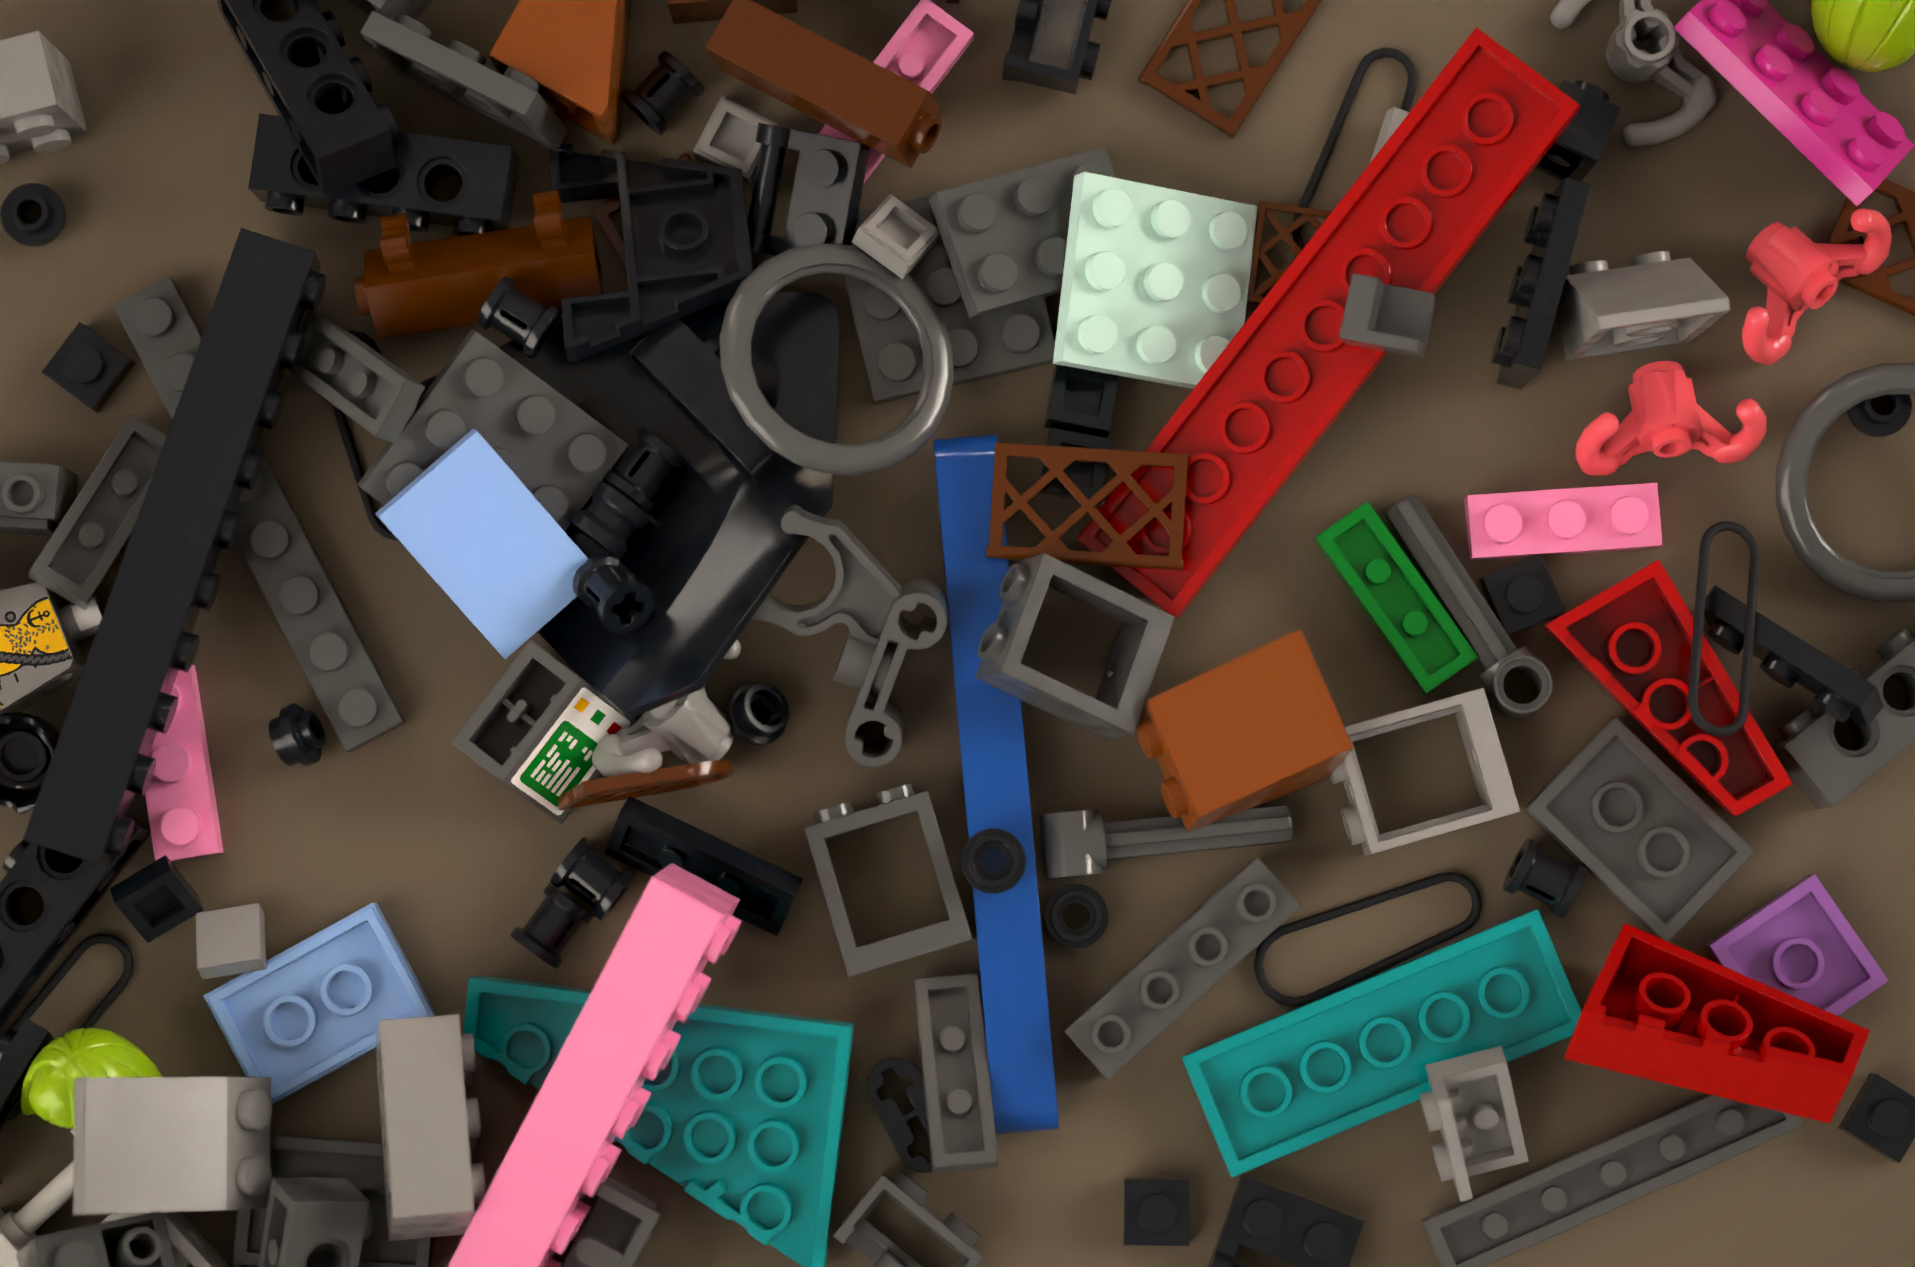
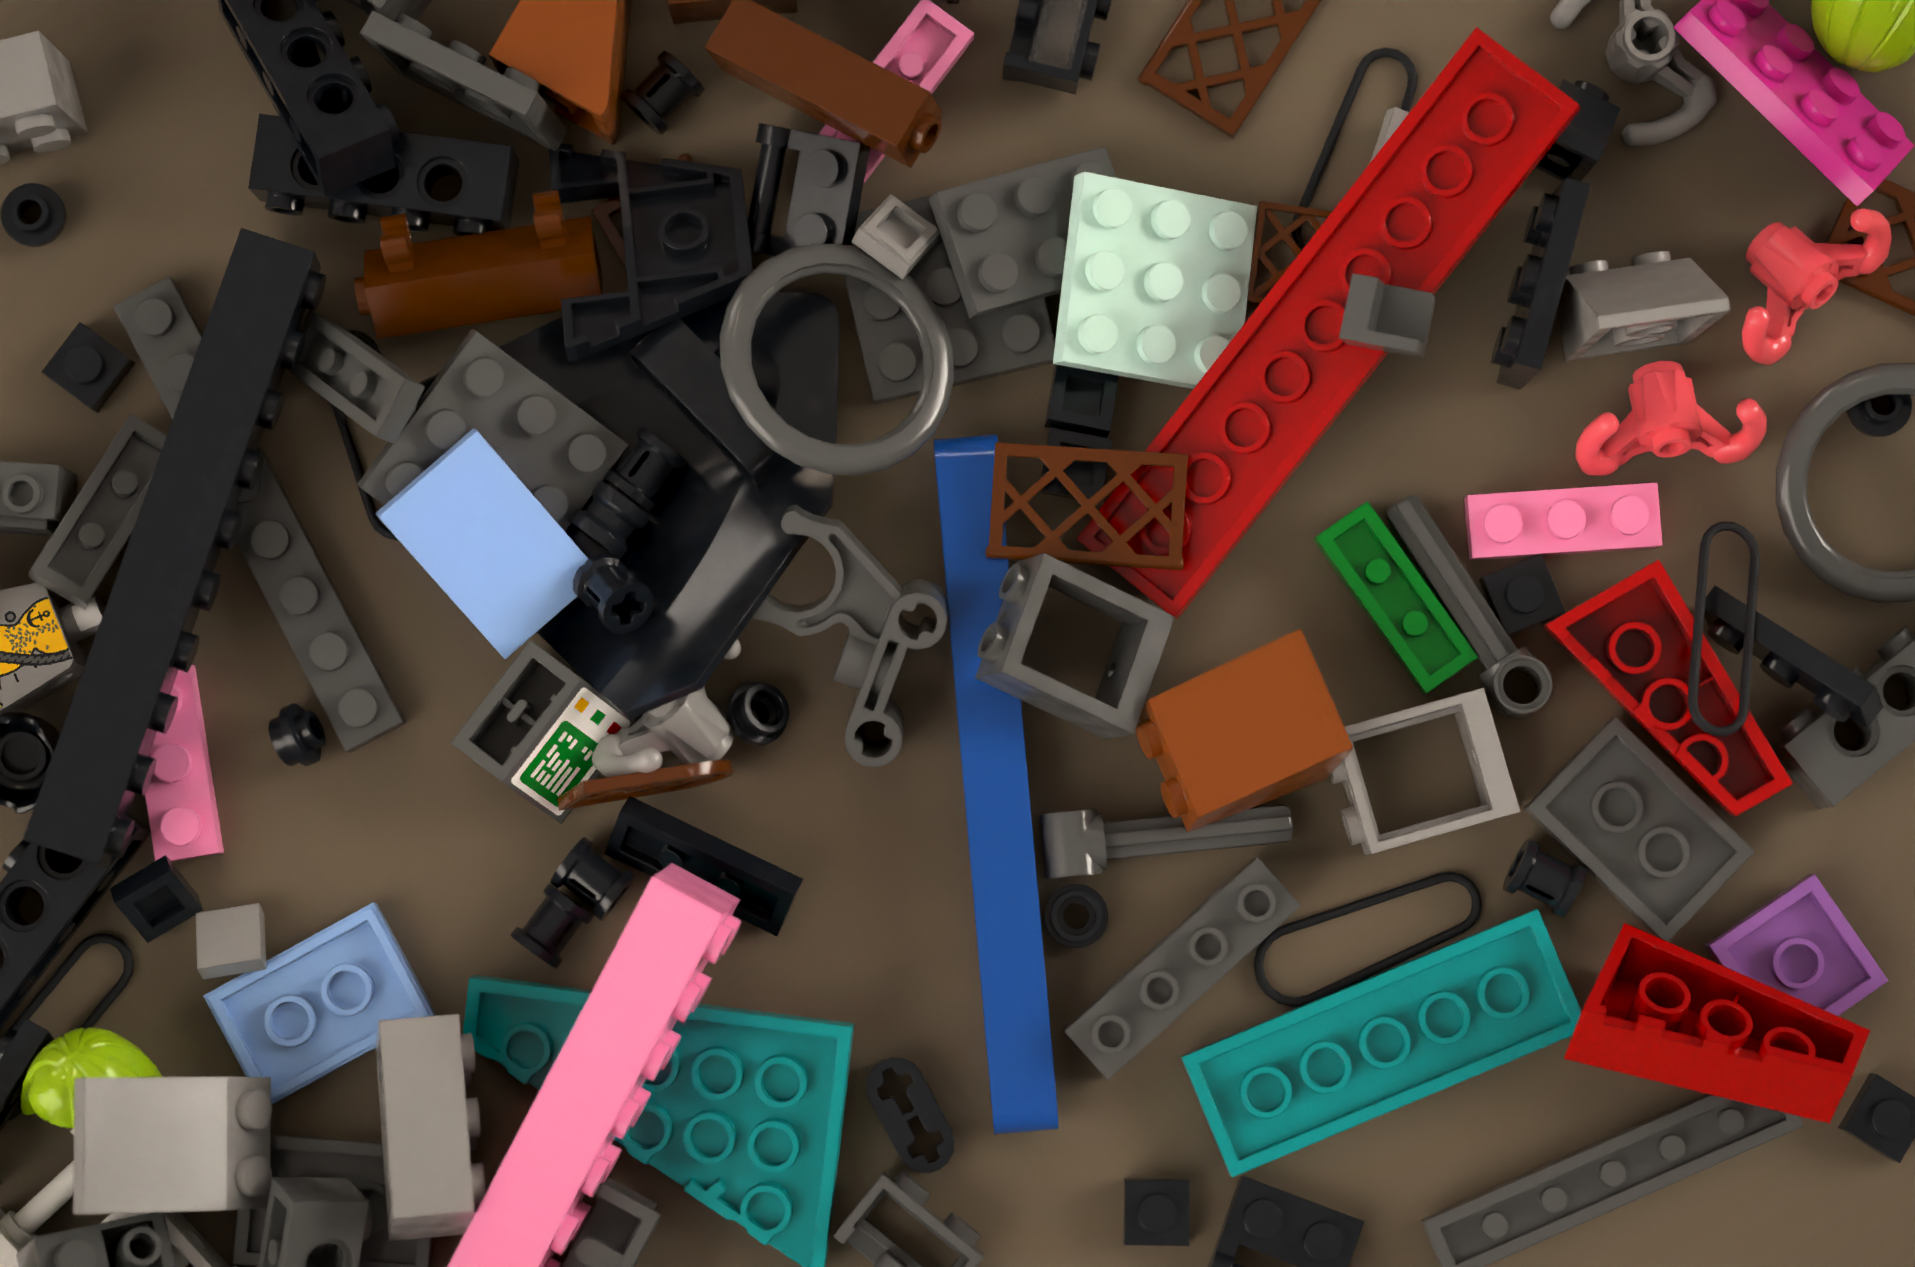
(519, 317): black bush -> none
(731, 138): light grey tile -> none
(842, 820): dark grey window -> none
(955, 1073): dark grey plate -> none
(993, 839): black plate -> none
(1476, 1117): light grey bracket -> none

